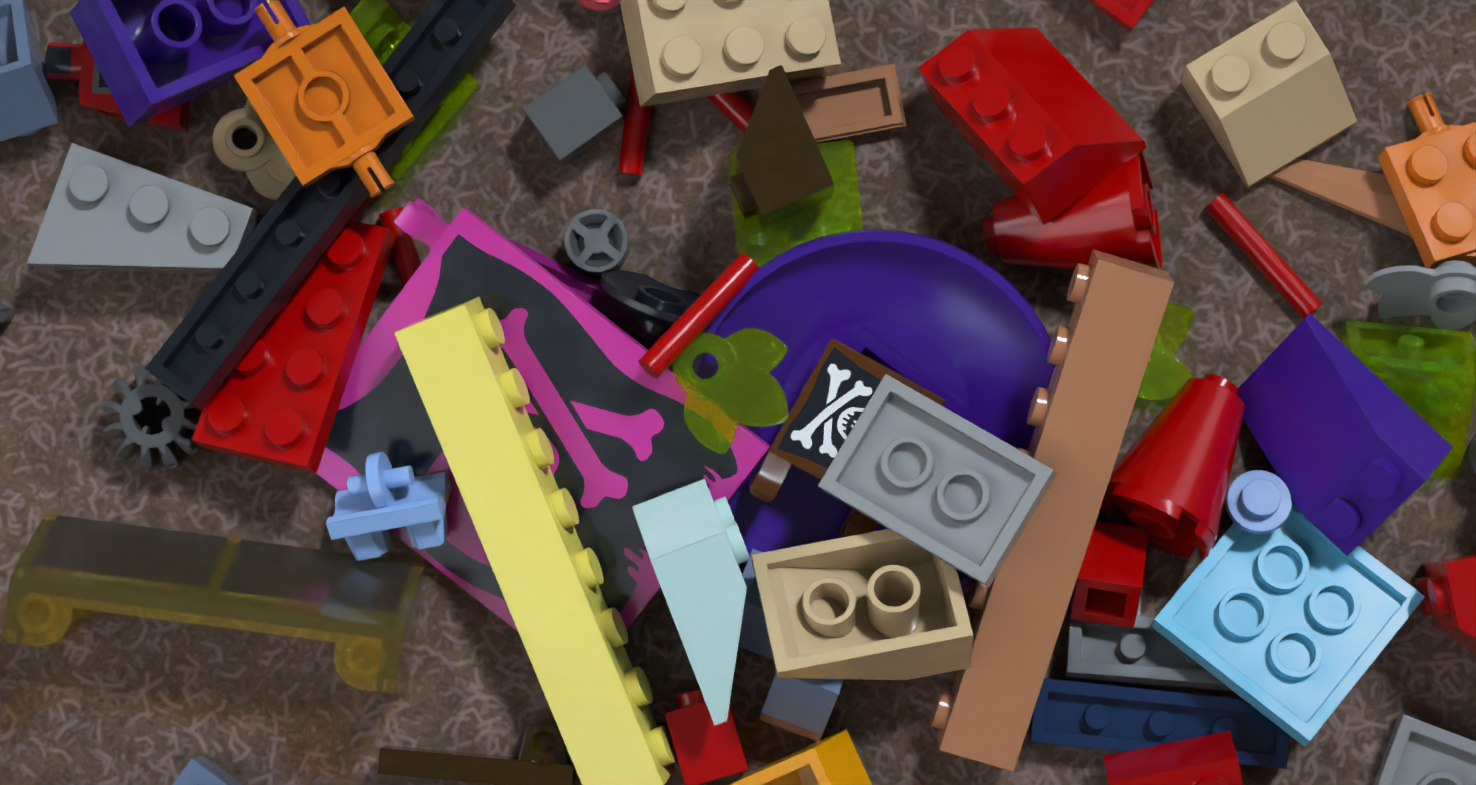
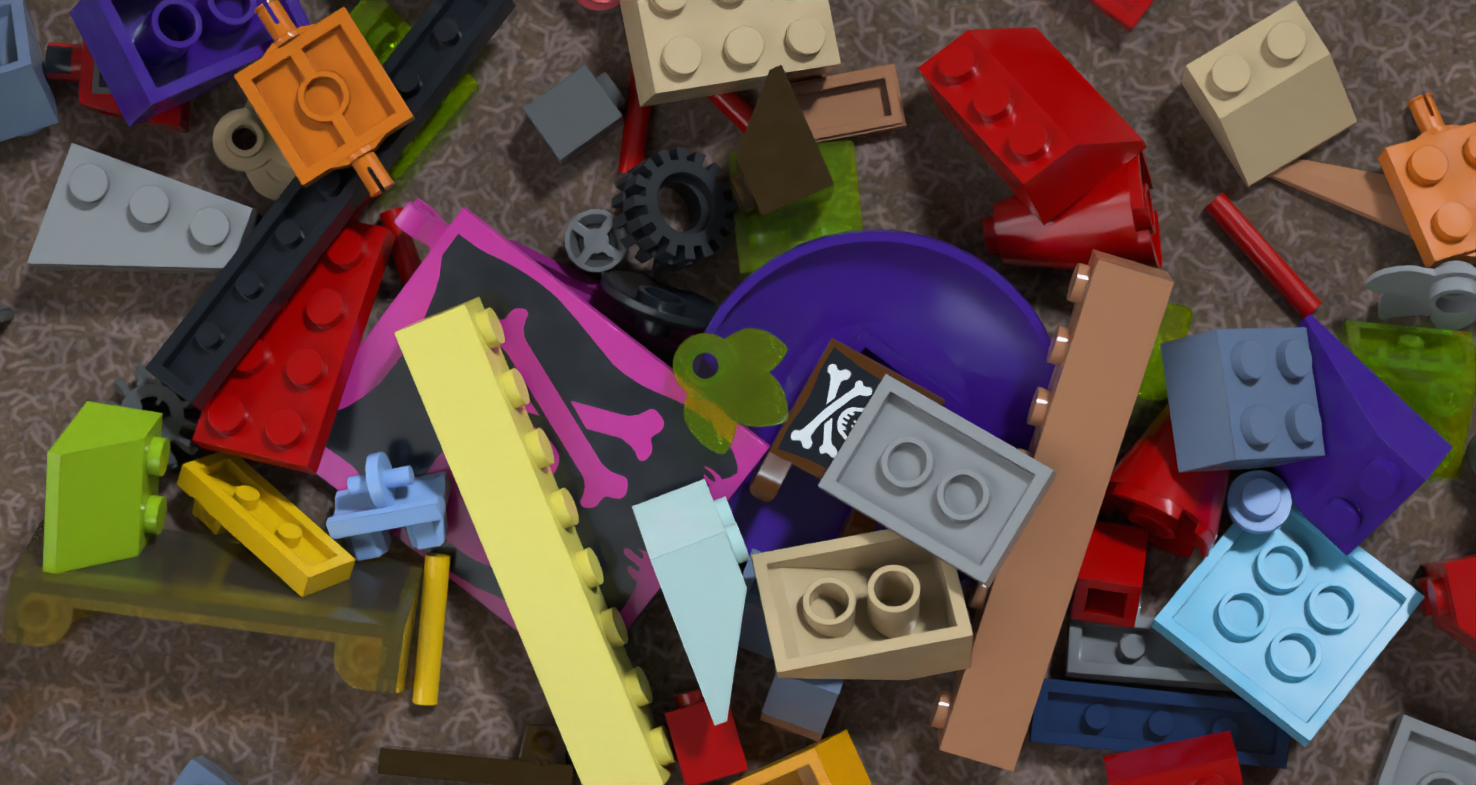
(104, 487): none -> lime slope
(240, 501): none -> yellow hinge
(431, 629): none -> yellow piece
(698, 316): red piece -> none
(703, 198): none -> black tyre
(1242, 399): none -> sand blue brick

